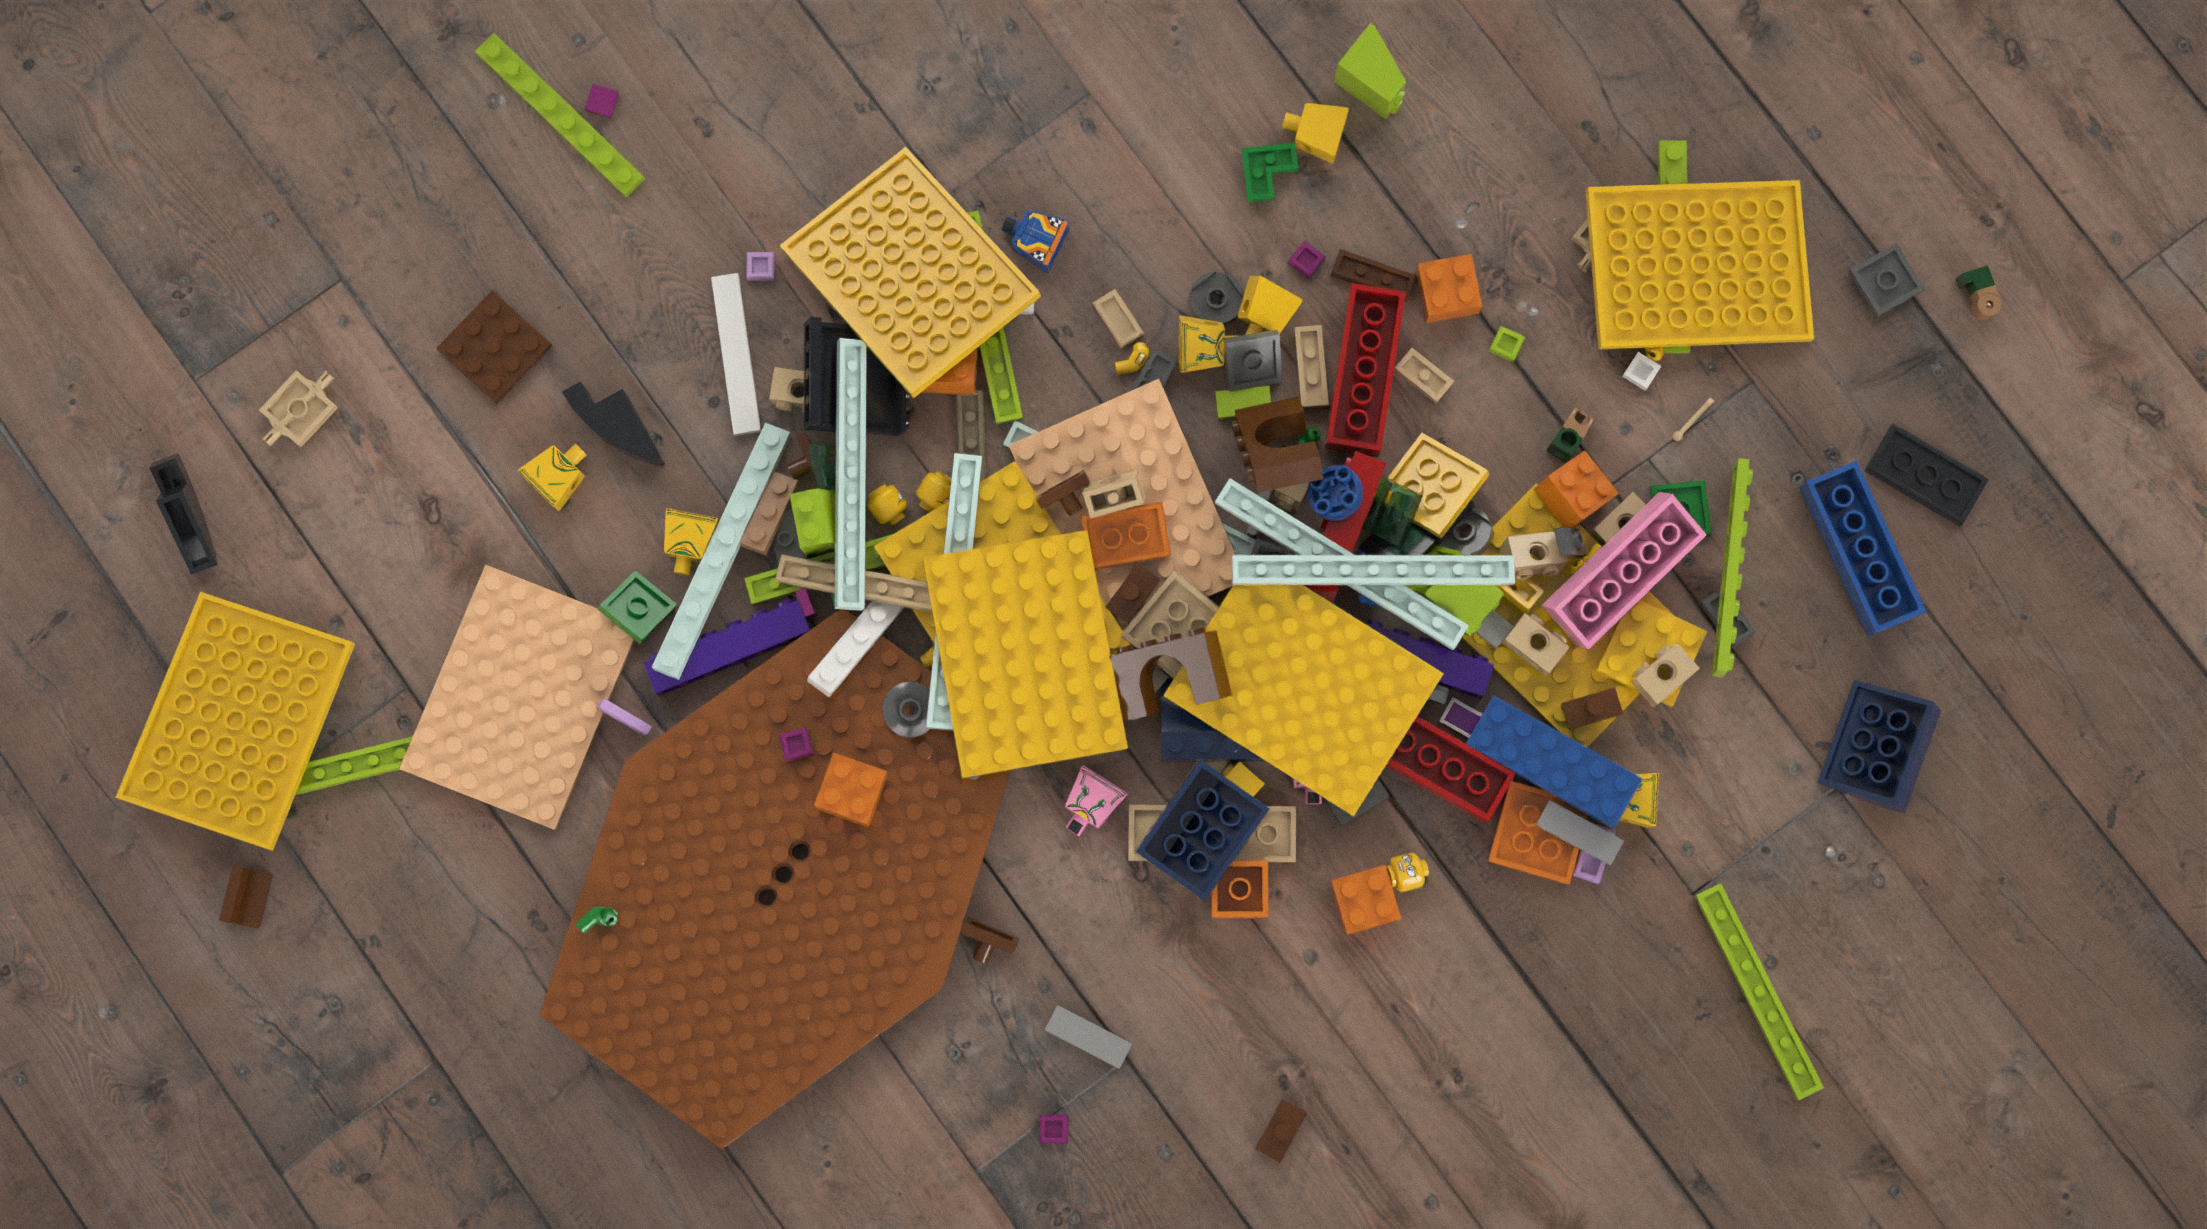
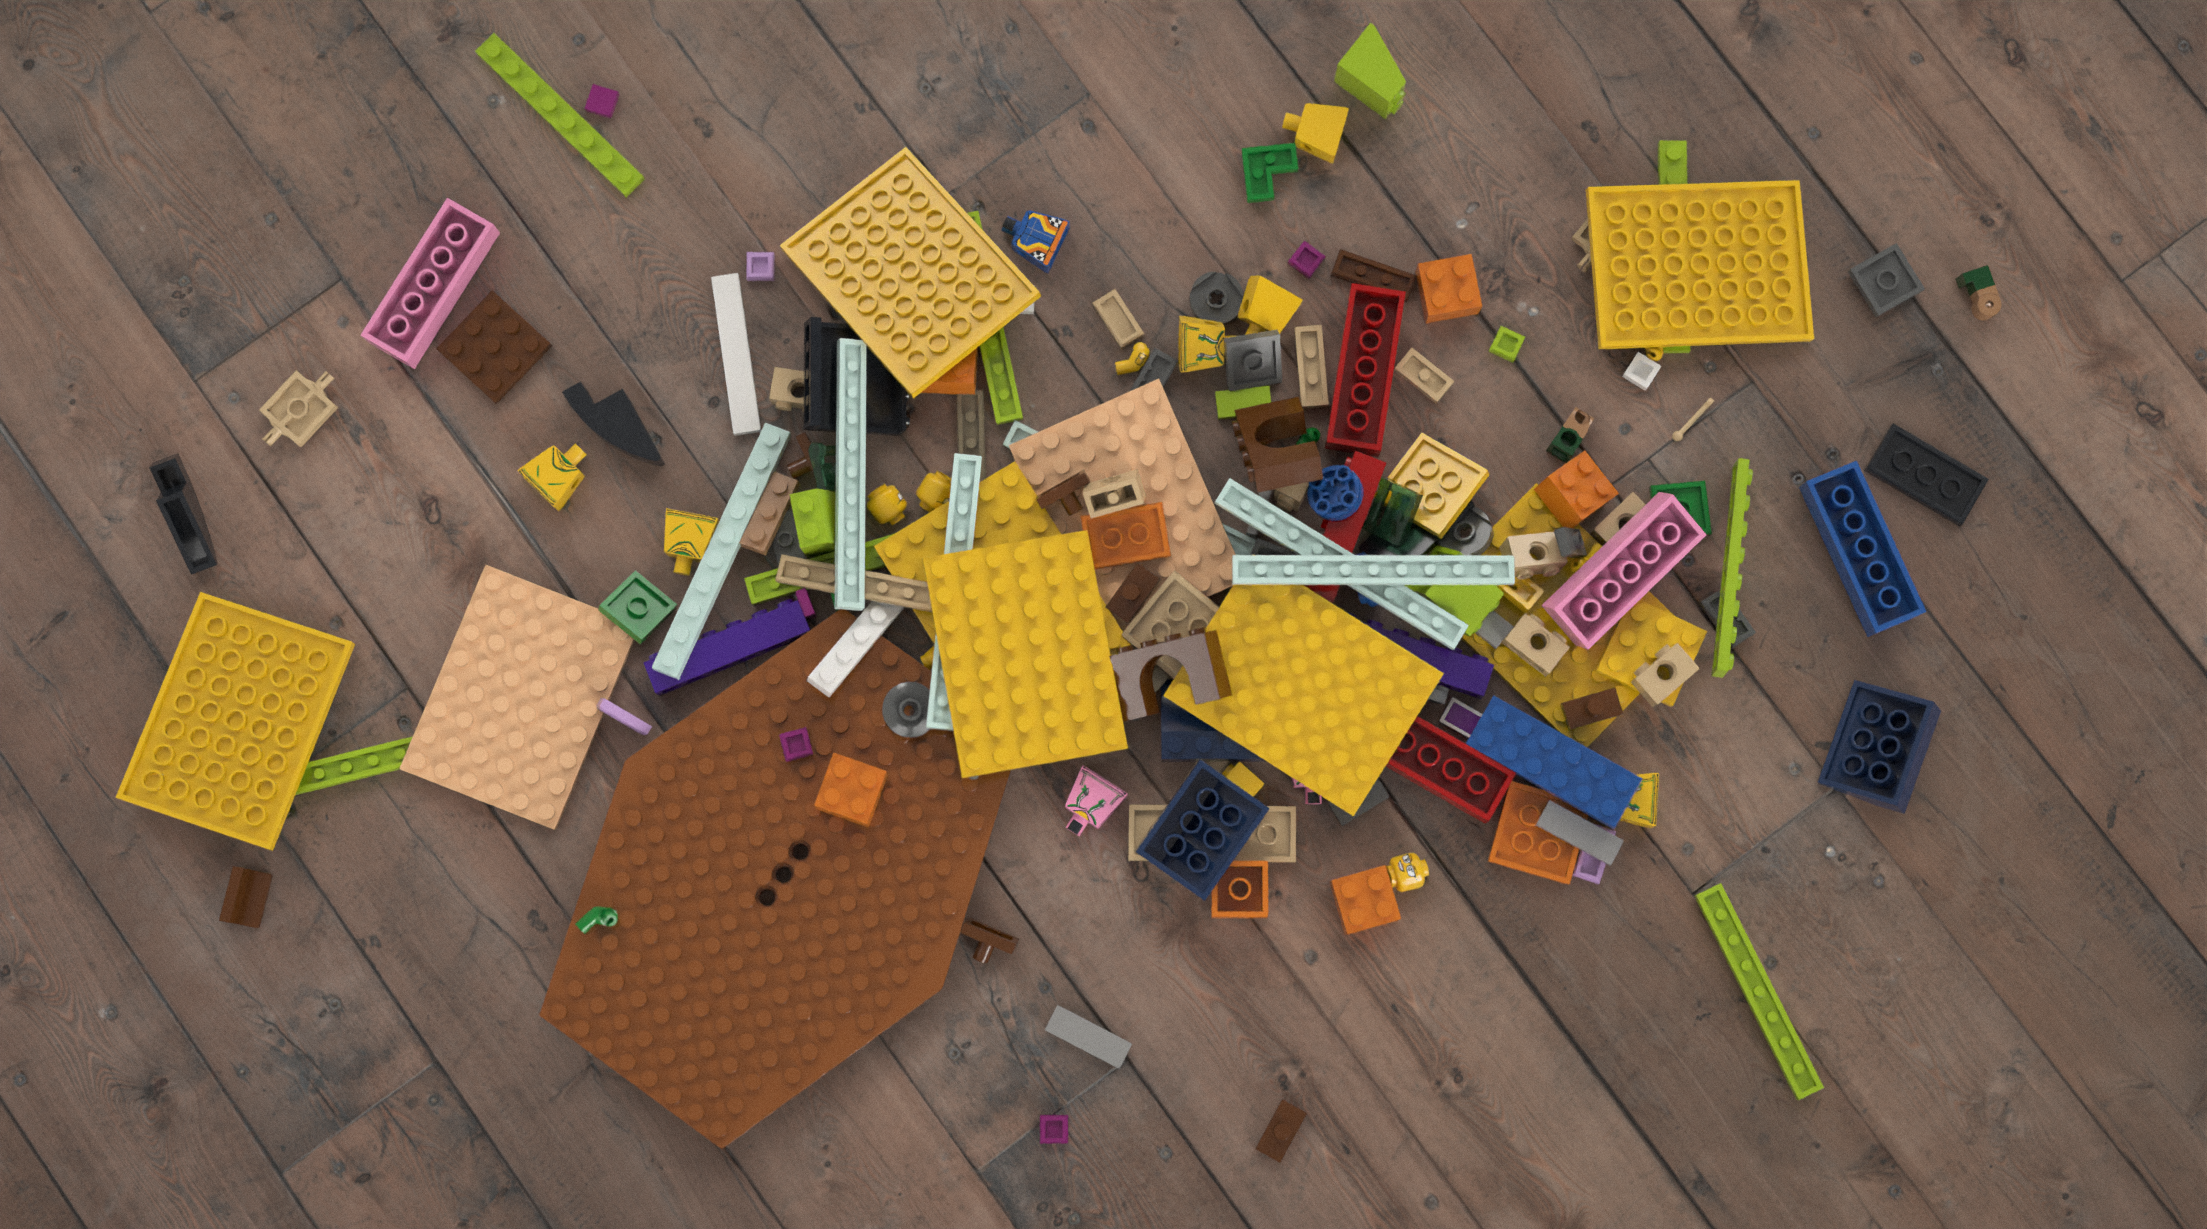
(430, 283): none -> bright pink brick

